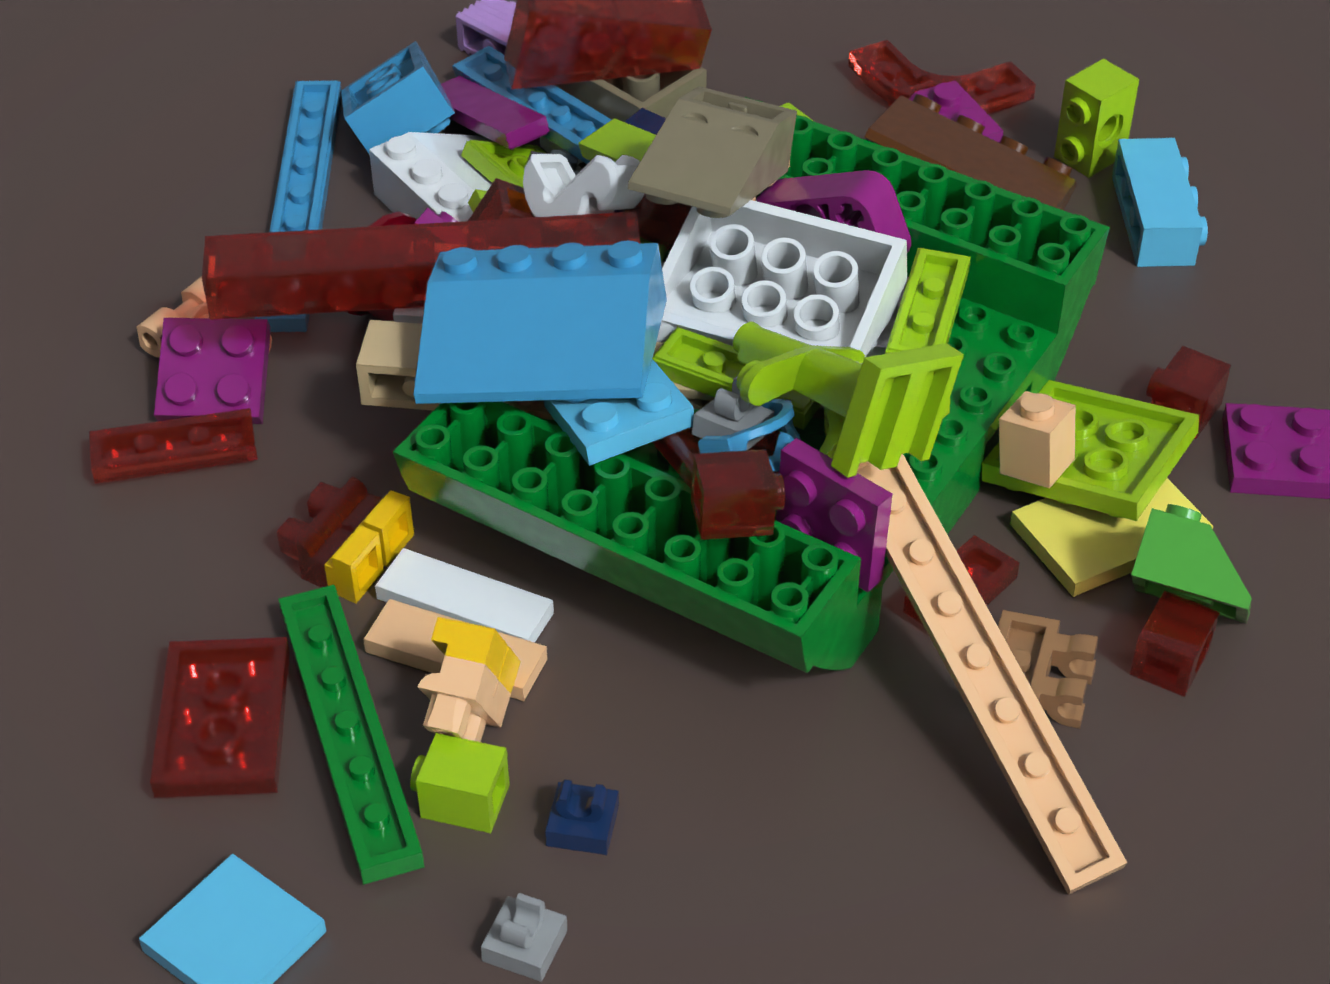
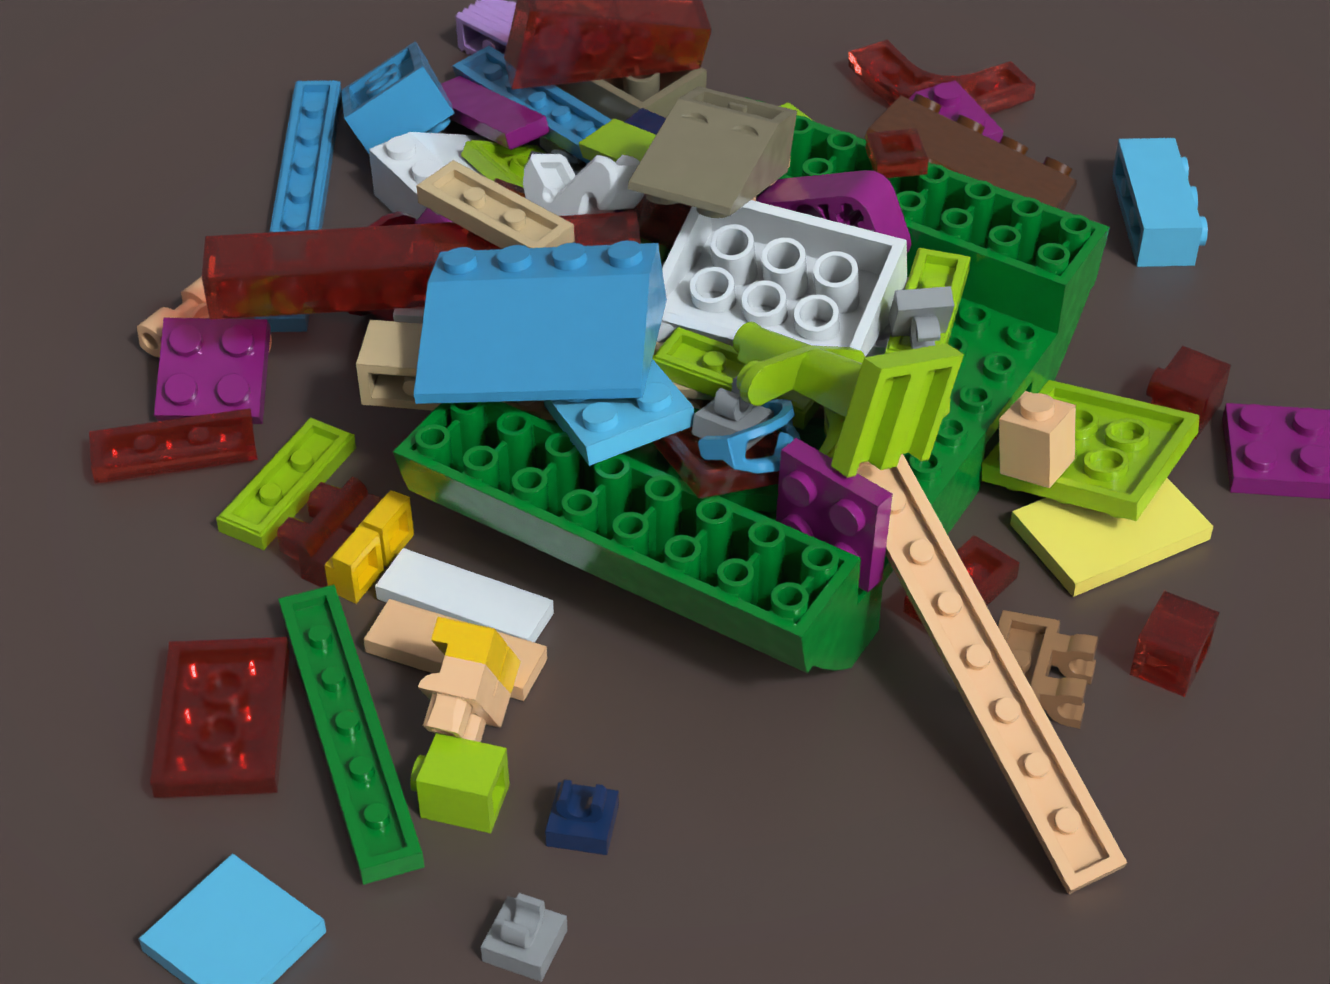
(286, 483): none -> lime tile
(491, 209): none -> tan plate
(735, 494): clear red brick -> none
(897, 153): none -> clear red tile
(921, 314): none -> light grey tile
(1094, 116): lime brick -> none
(1189, 561): bright green slope -> none

